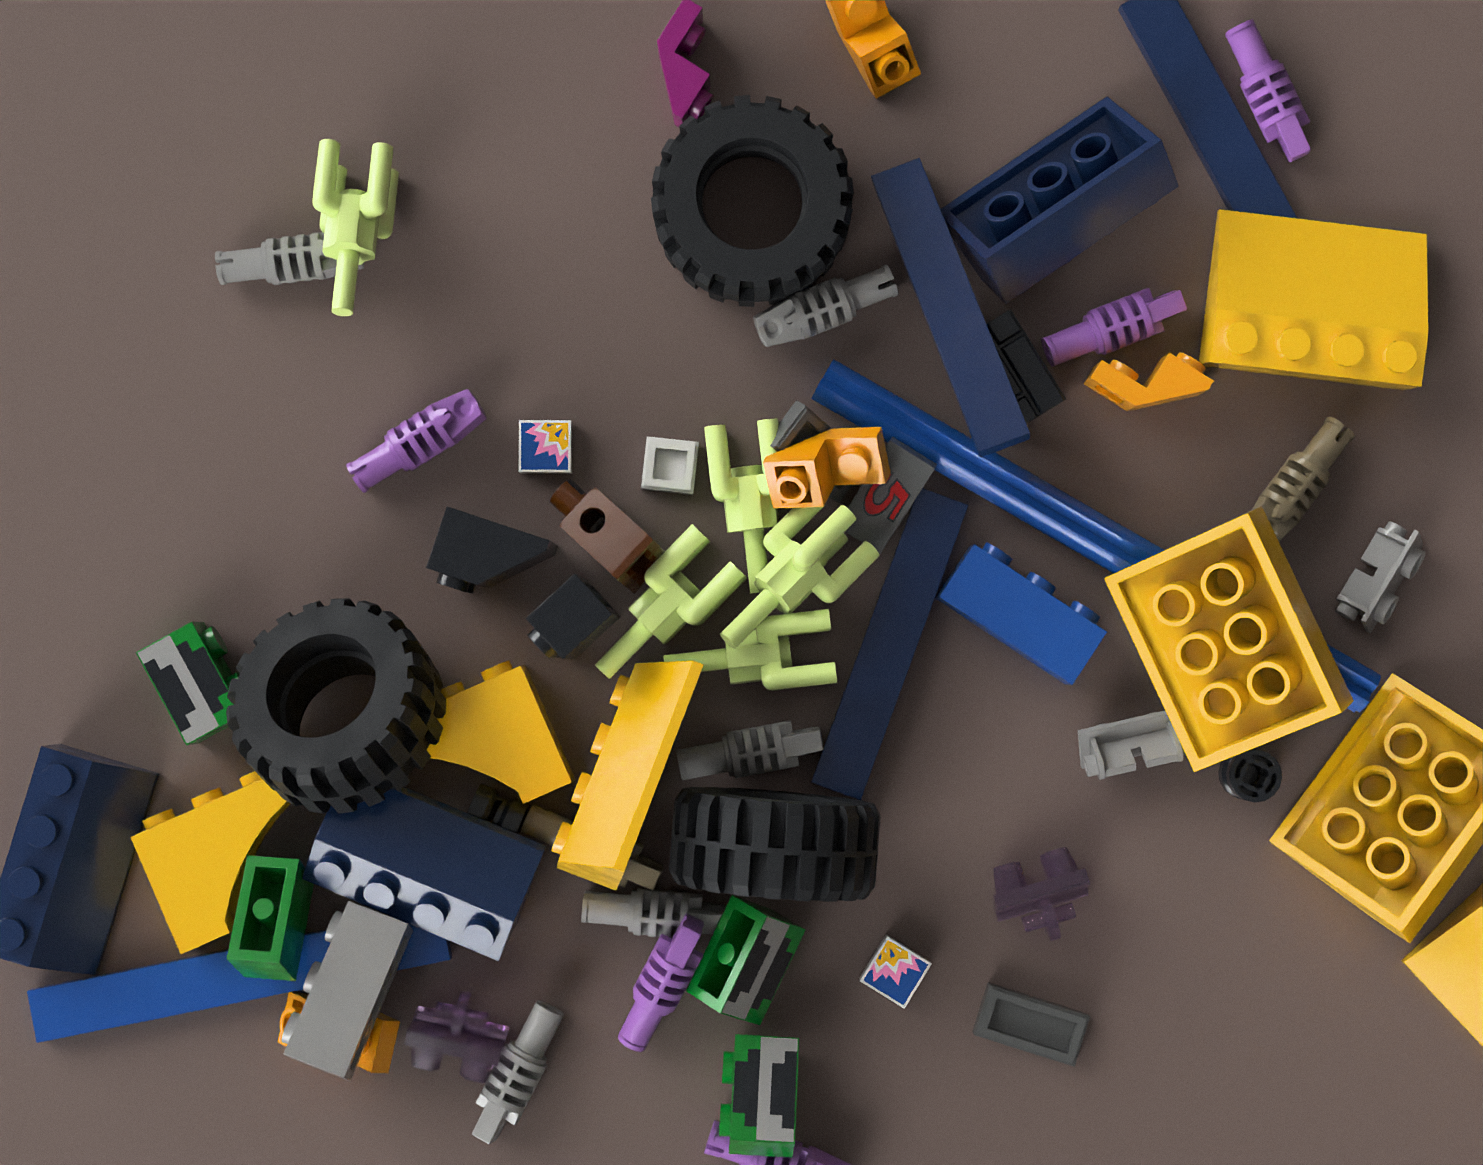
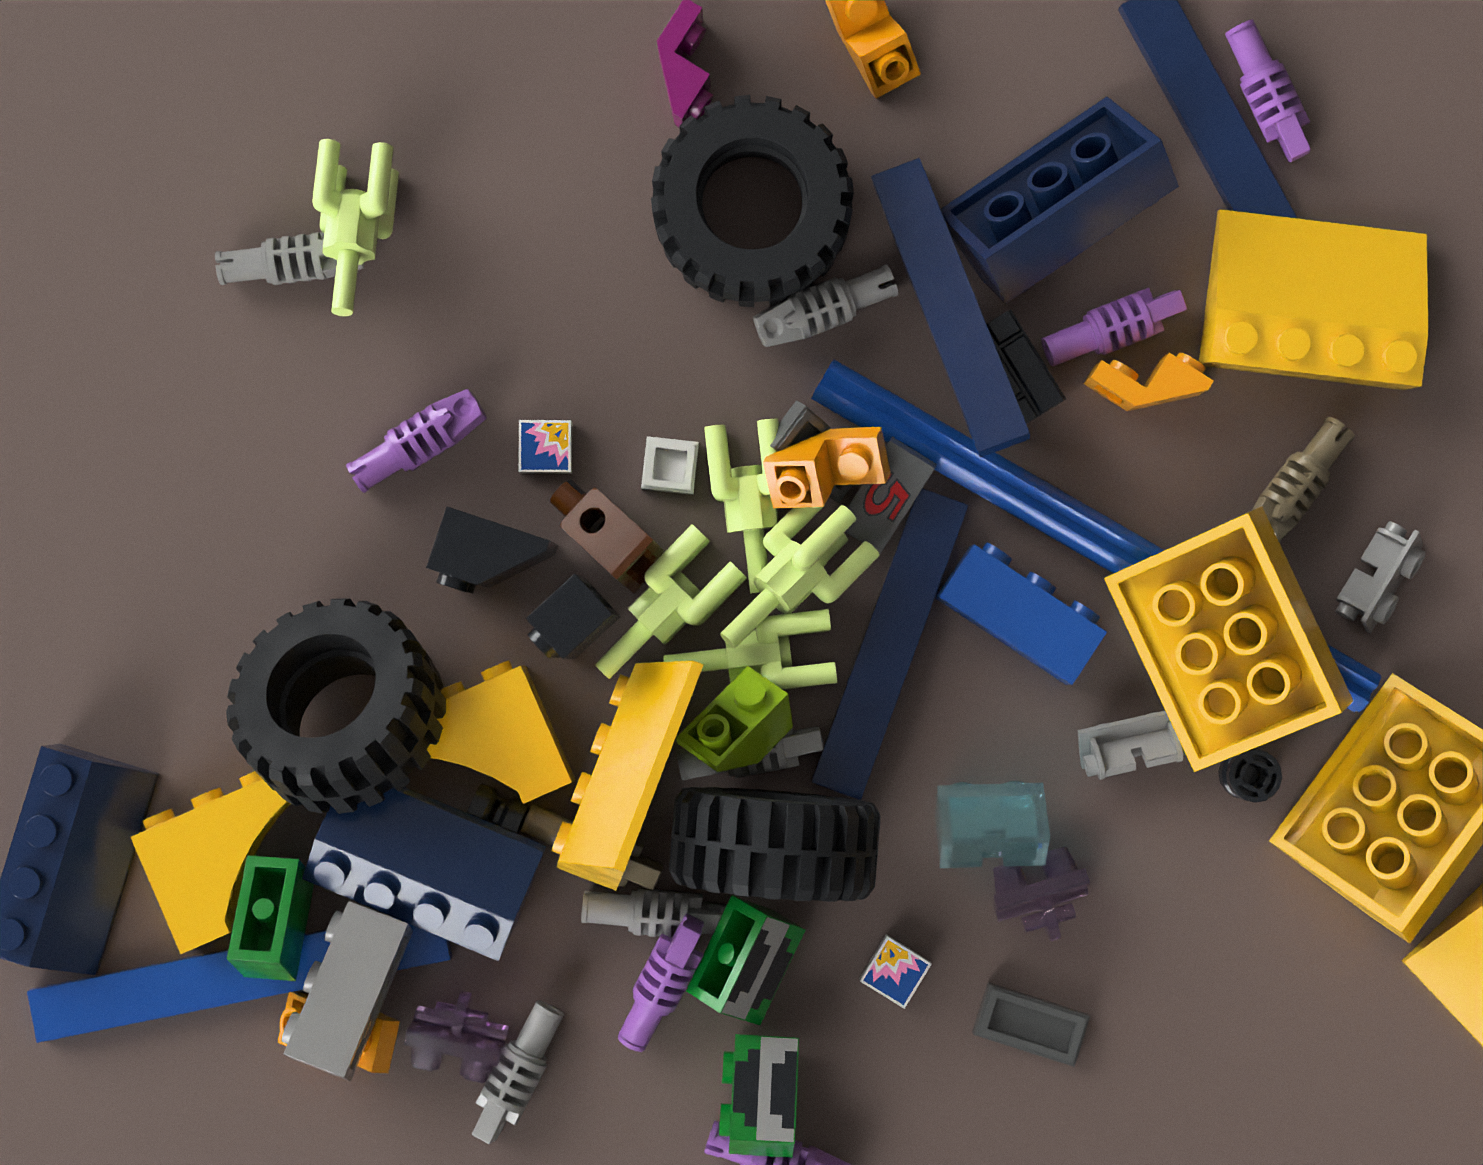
(191, 679): brick -> none
(739, 723): none -> lime slope
(991, 823): none -> clear light blue brick

